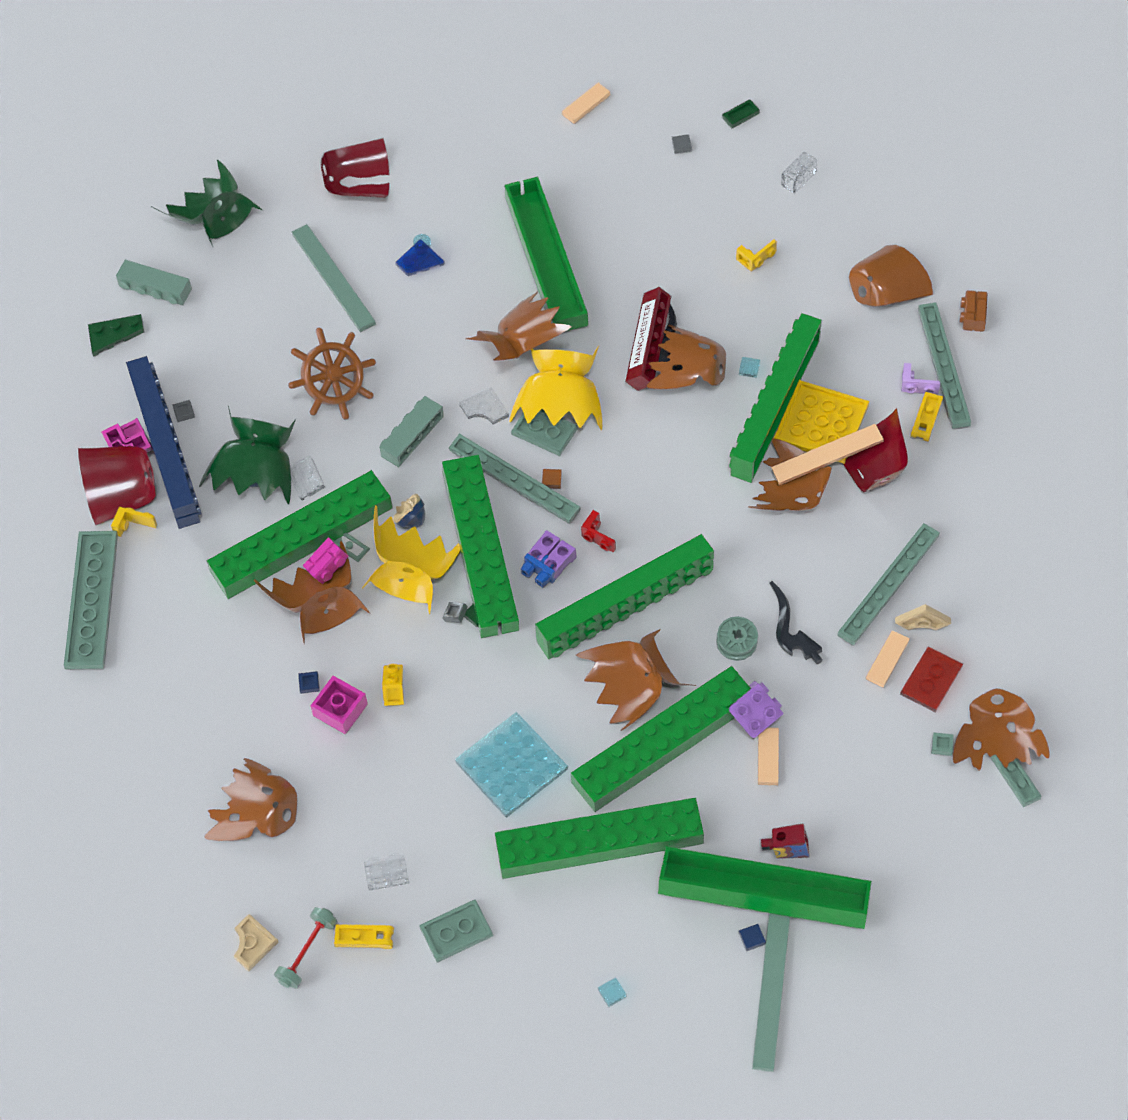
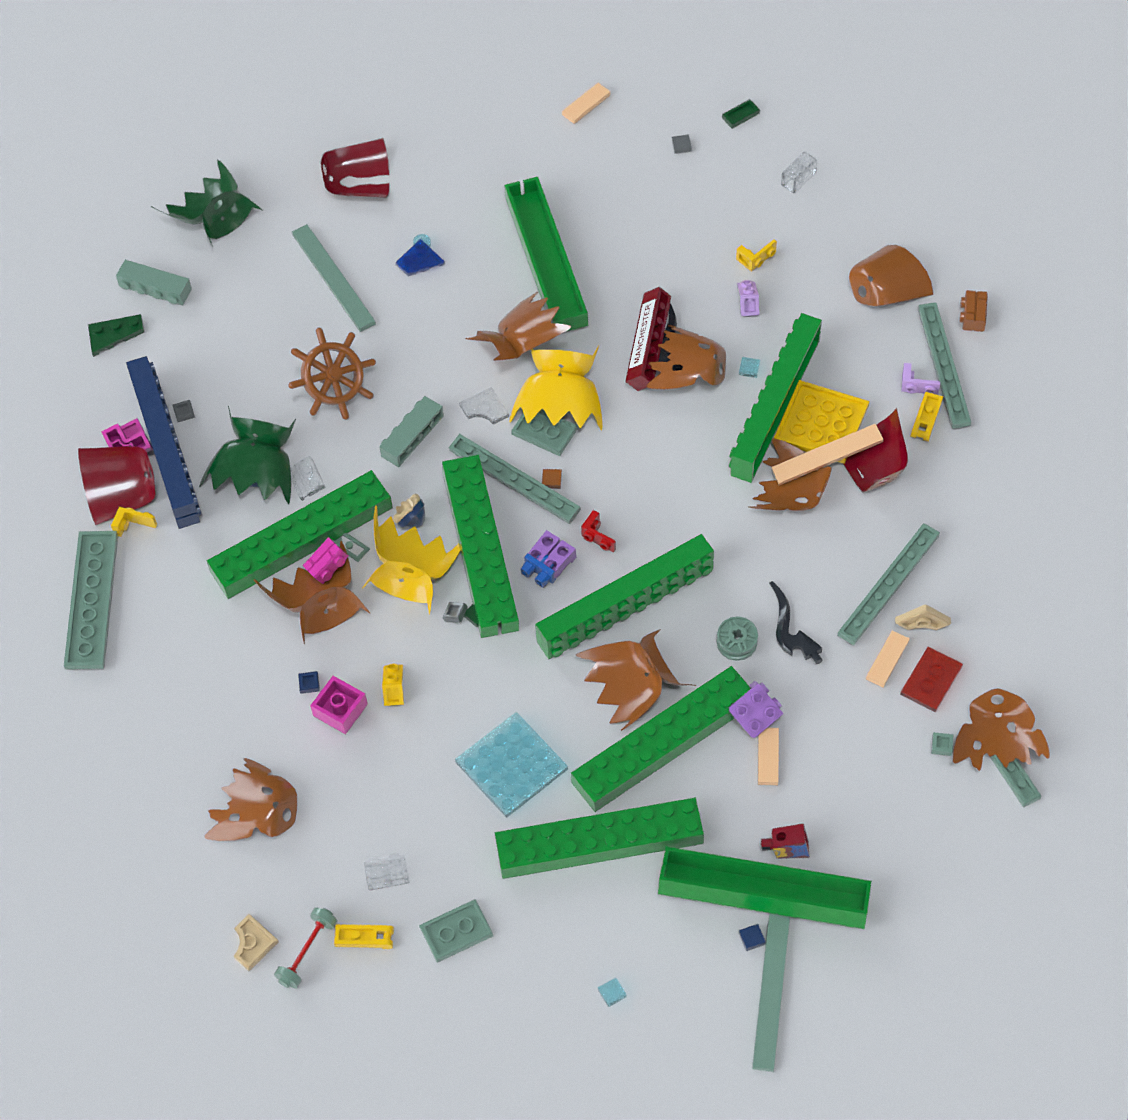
(748, 298): none -> lavender bracket

